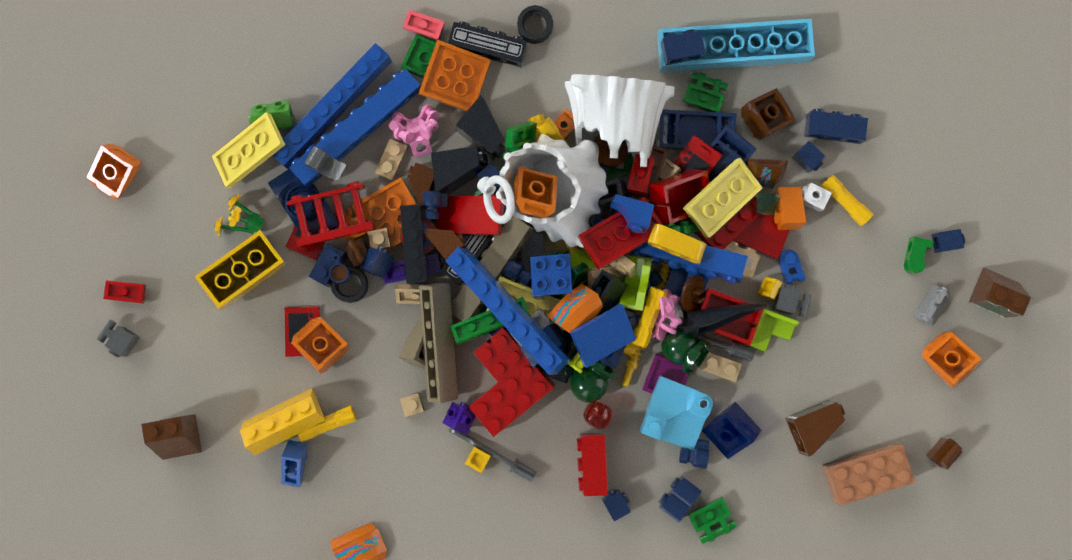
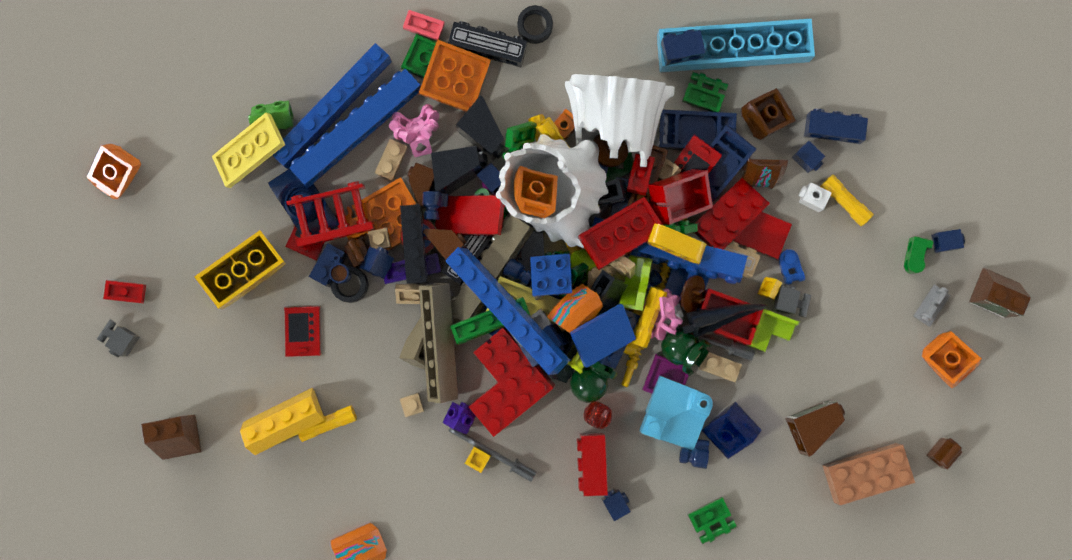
(253, 223): plant -> none
(293, 463): blue arch -> none
(319, 344): orange slope -> none
(324, 164): dark grey panel -> none
(487, 187): white piece -> none
(635, 212): blue arch -> none
(679, 499): dark blue brick -> none
(722, 198): light yellow plate -> none
(767, 203): clear green slope -> none
(790, 209): orange brick -> none

